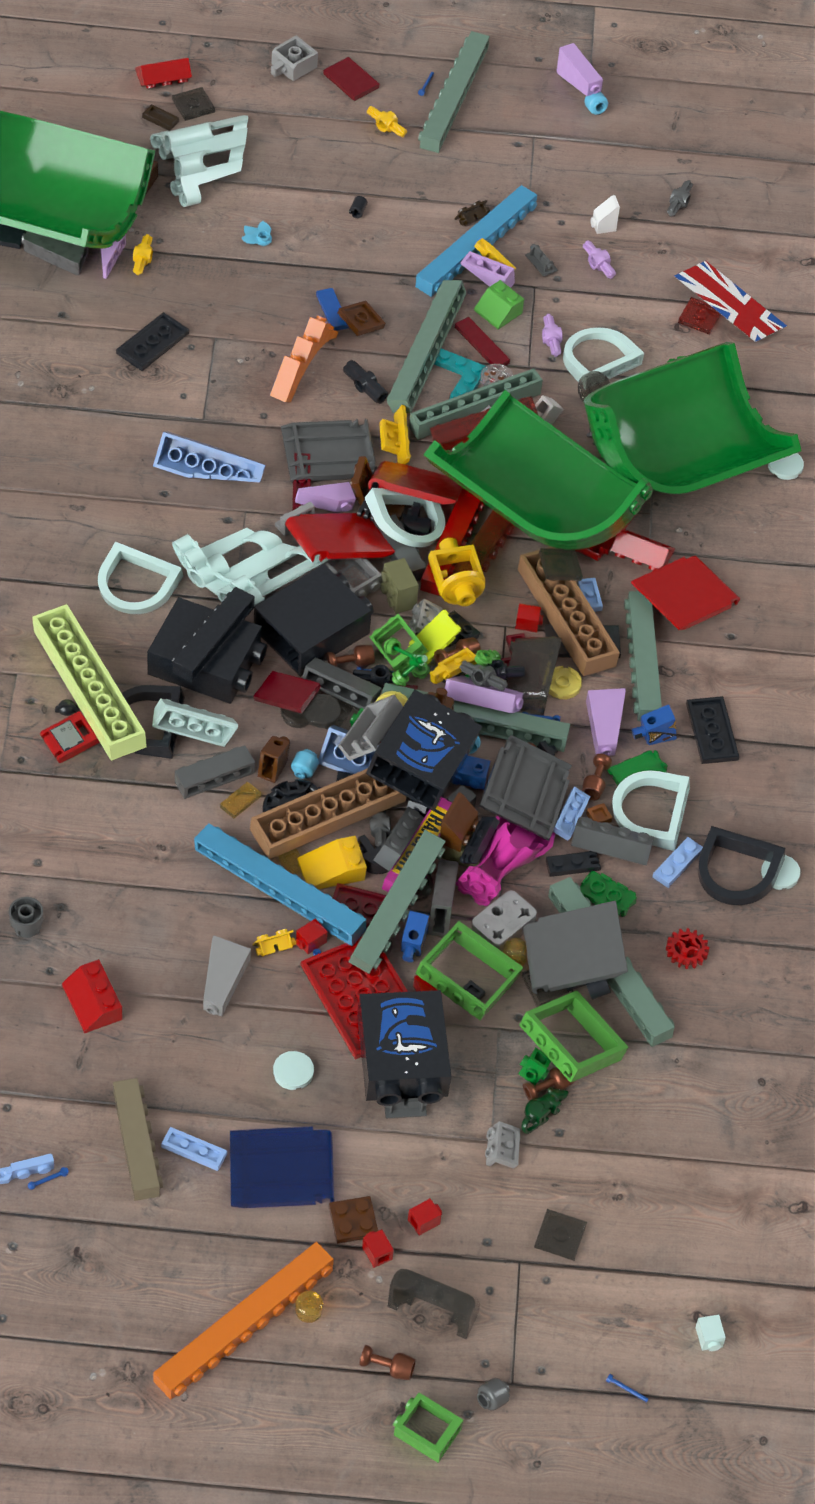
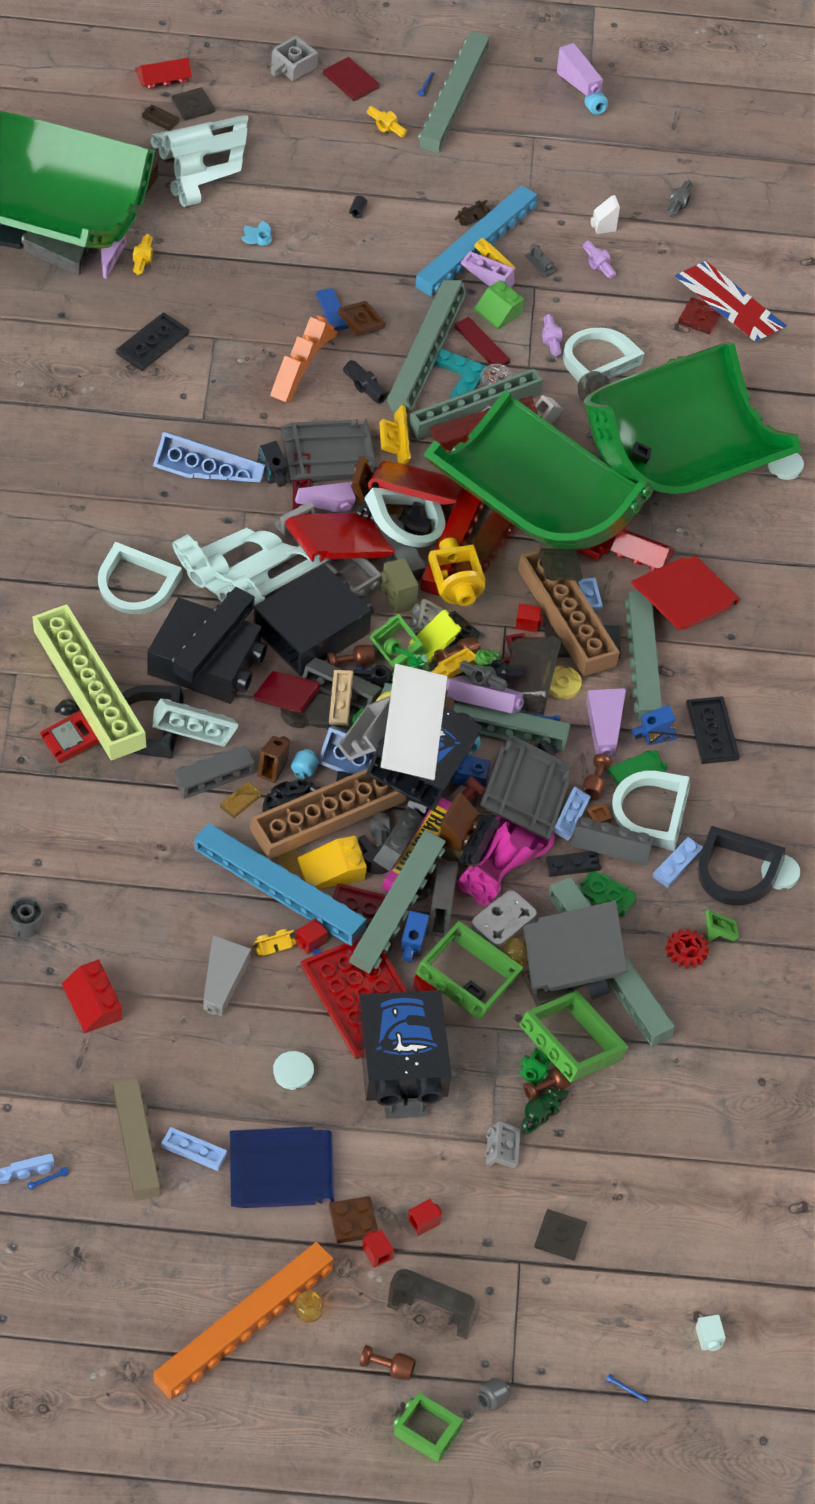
(276, 466): none -> black torso
(341, 697): none -> tan tile
(414, 722): none -> white sticker
(472, 788): none -> clear red tile
(641, 452): none -> black tile
(721, 926): none -> bright green slope

